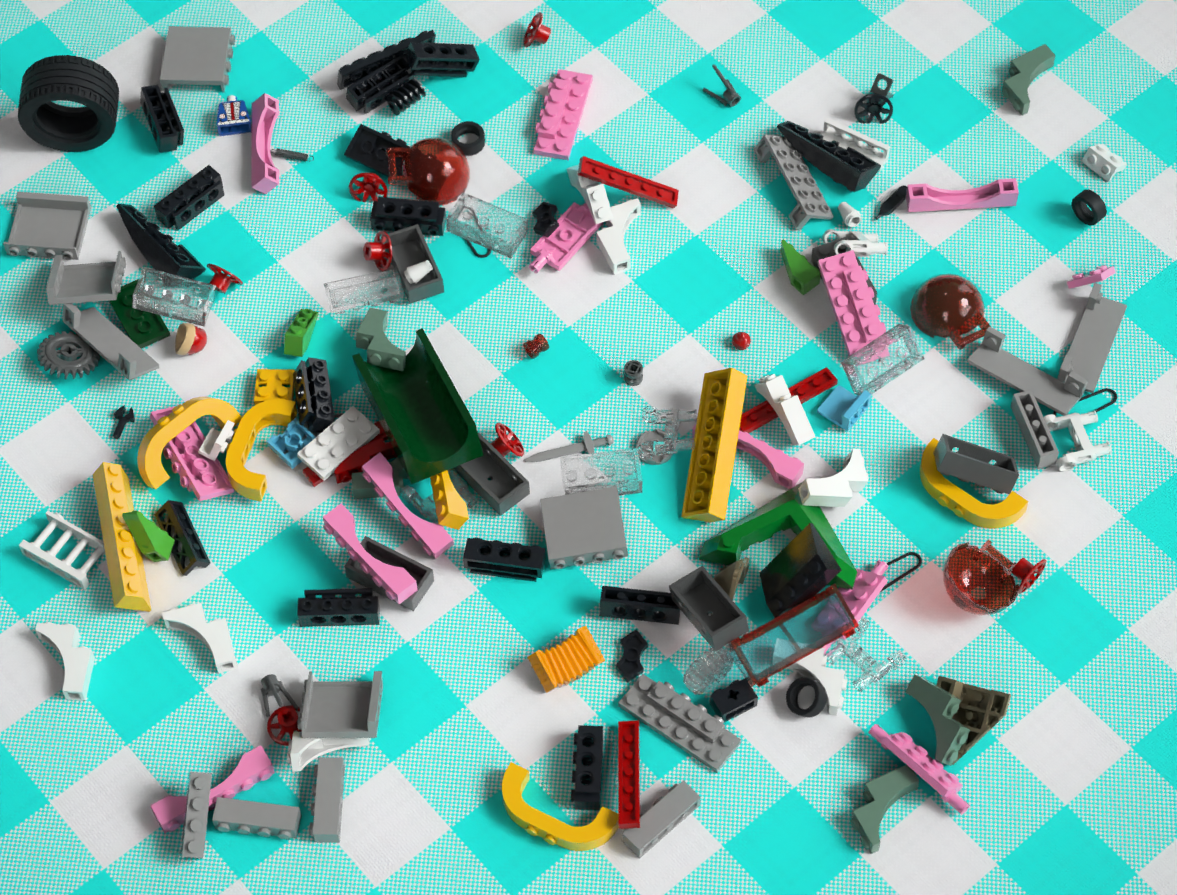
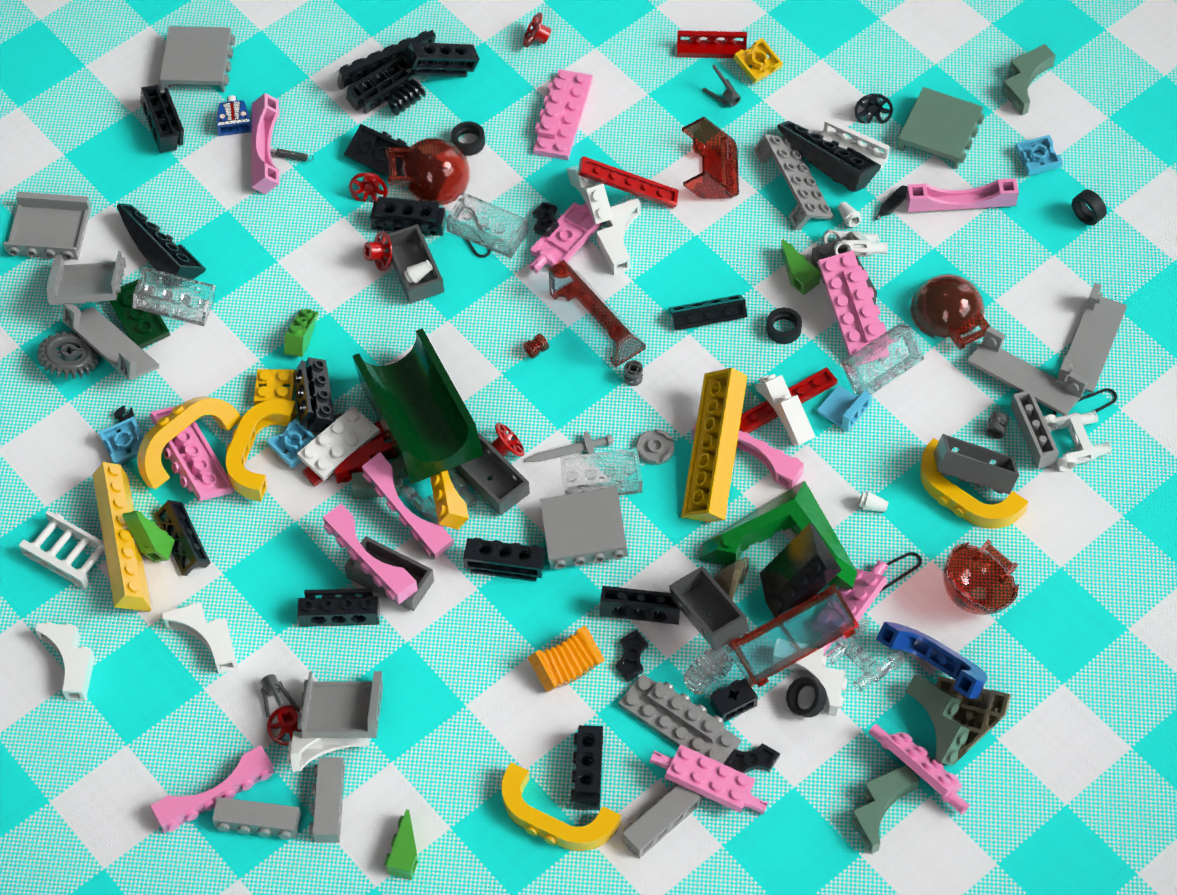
(68, 80): black tyre -> none
(118, 443): none -> medium azure brick
(180, 197): black brick -> none
(190, 339): tan piece -> none
(196, 815): light grey brick -> none
(216, 441): white bracket -> none
(221, 279): red wheel -> none
(363, 291): clear piece -> none
(373, 339): sand green arch -> none
(404, 856): none -> bright green slope
(569, 283): none -> clear red windscreen
(628, 774): red plate -> none
(670, 443): clear connector -> none
(708, 312): none -> black fence
(710, 779): none -> bright pink plate
(711, 46): none -> red fence
(719, 161): none -> clear red windscreen
(741, 340): red plate -> none
(757, 58): none -> yellow brick
(760, 758): none -> black tile
(787, 314): none -> black tyre
(837, 489): white arch -> none
(872, 502): none -> white cone
(876, 90): dark grey bracket -> none
(941, 125): none -> sand green panel
(968, 676): none -> blue arch
(996, 425): none -> dark grey wheel
(1025, 571): red wheel -> none
(1040, 153): none -> medium azure brick
(1097, 275): bright pink plate -> none
(1103, 161): white bracket -> none

